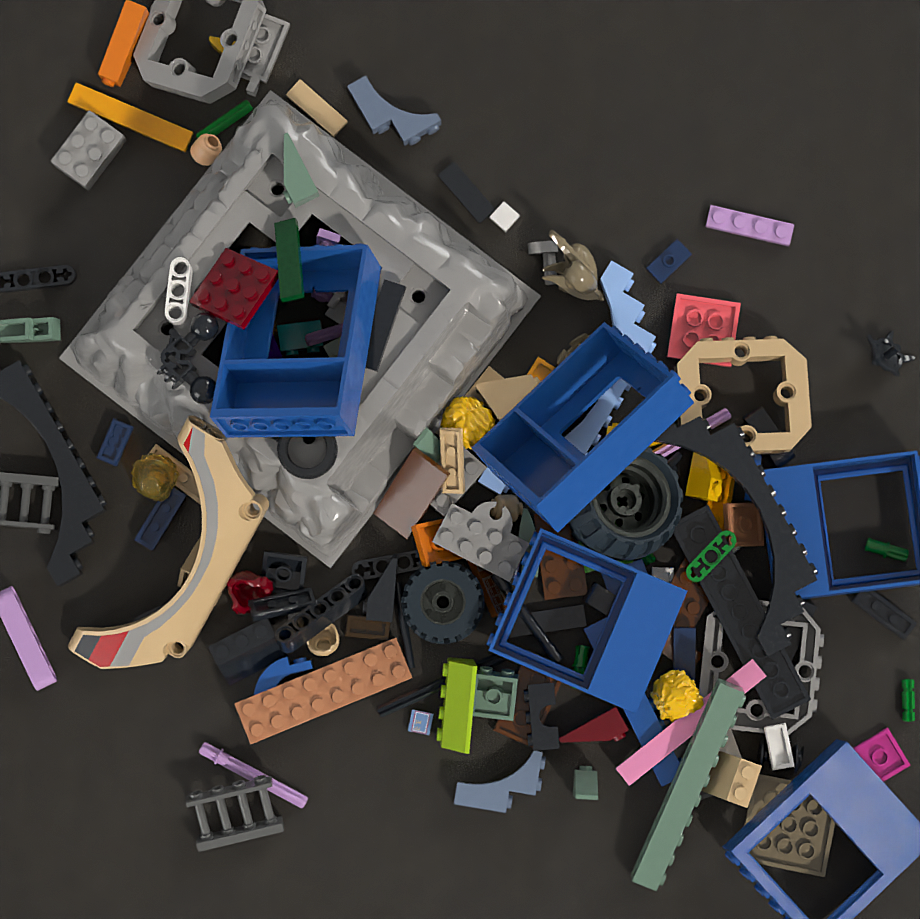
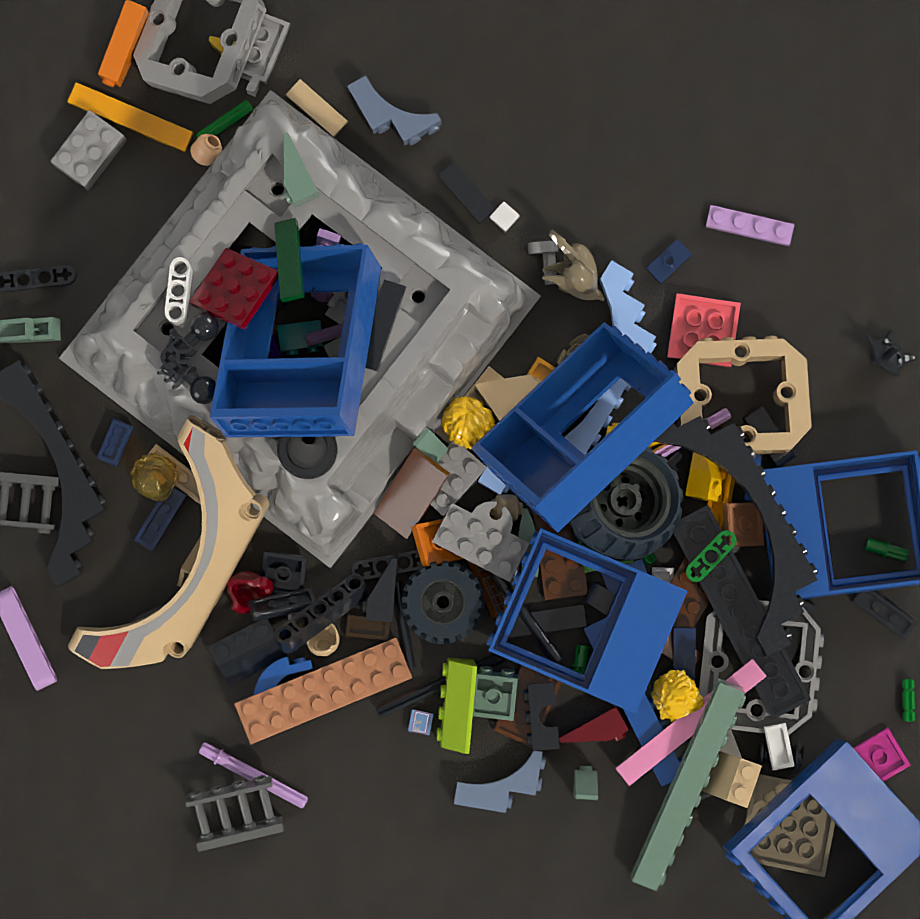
(452, 459): tan tile -> none

